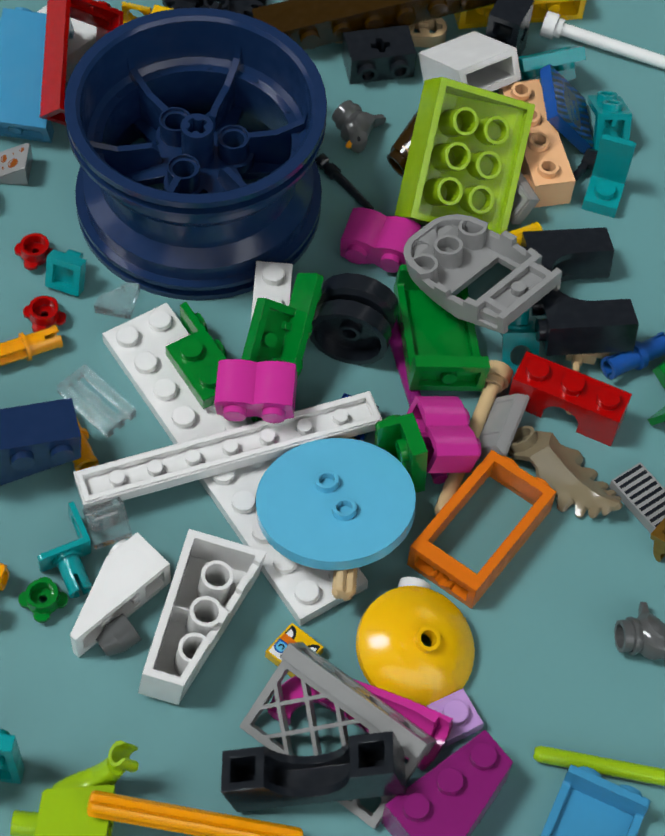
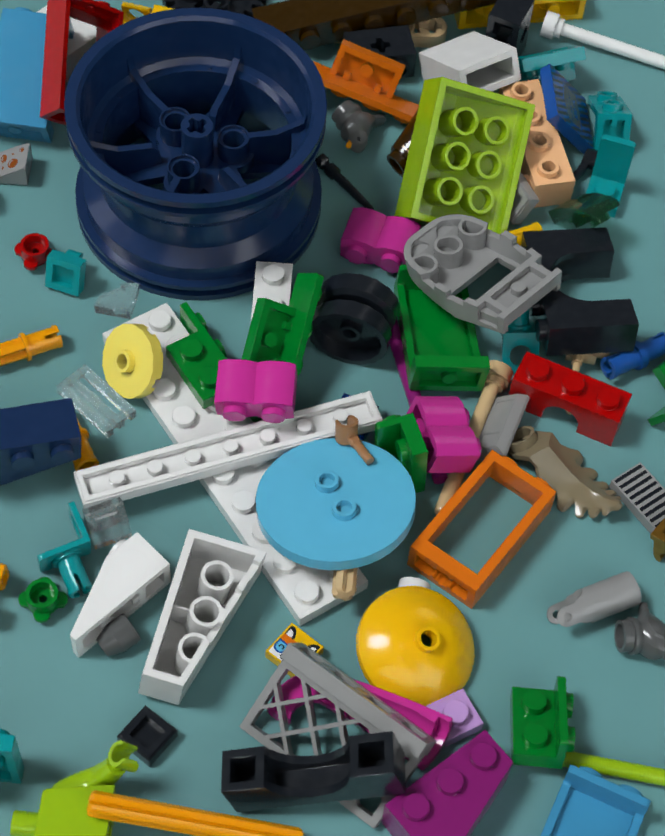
(44, 306): red plate -> none
(132, 360): none -> light yellow plate
(150, 735): none -> black tile
(348, 435): none -> medium nougat hand
(367, 79): none -> orange bracket
(541, 725): none -> green bracket
(585, 209): none -> clear green slope
(597, 601): none -> light grey piece

